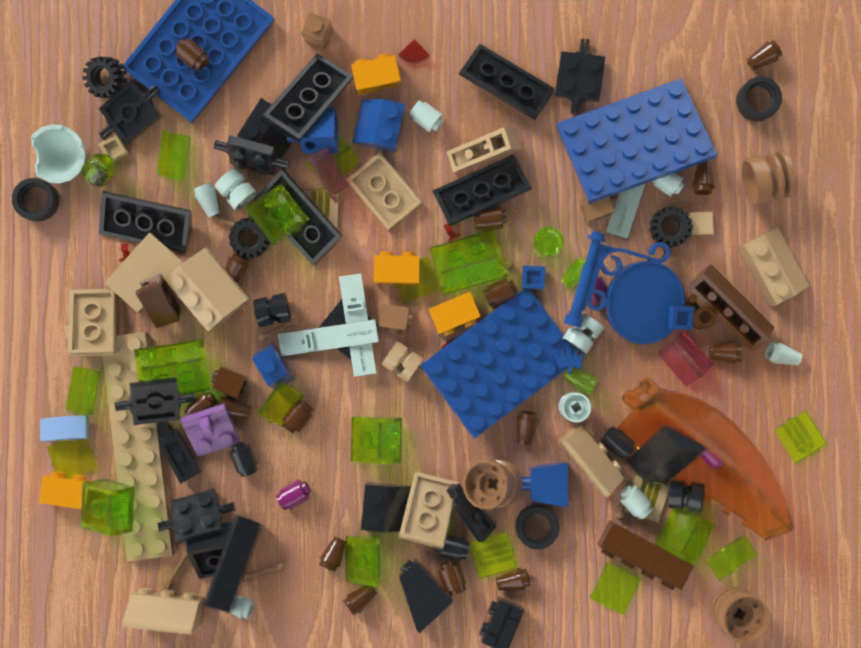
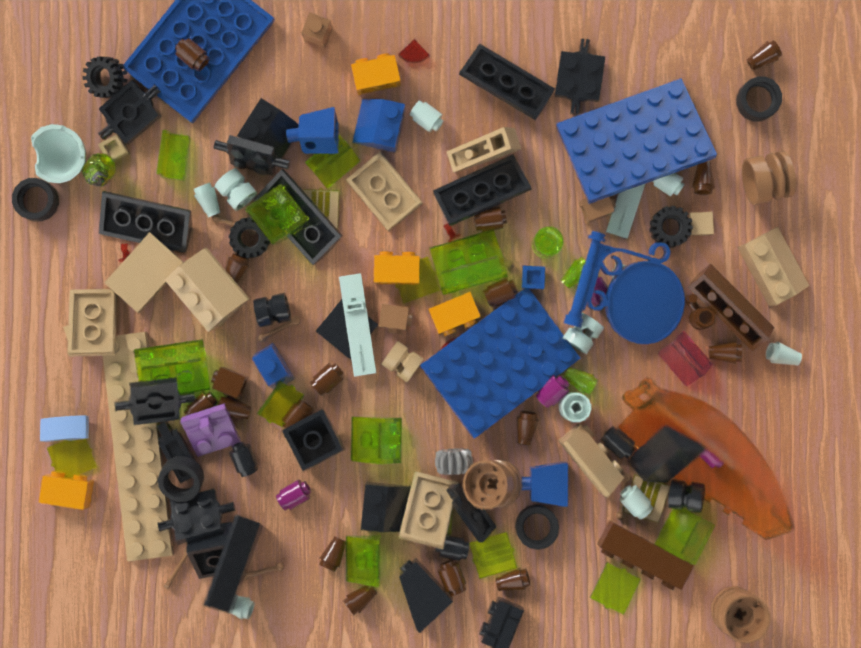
(83, 390): clear neon green panel -> none
(107, 507): clear neon green brick -> none
(159, 301): reddish brown hinge -> none
(163, 611): tan slope -> none
(175, 493): none -> black tyre
(307, 97): black slope -> none
(313, 440): none -> black slope
(327, 378): none -> reddish brown brick
(328, 173): panel -> none
(328, 337): light aqua piece -> none
(453, 461): none -> light grey gear
(553, 391): none -> magenta brick
(569, 360): blue piece -> none
(681, 317): blue plate -> none
(731, 556): clear neon green slope -> none
(800, 437): clear neon green piece -> none

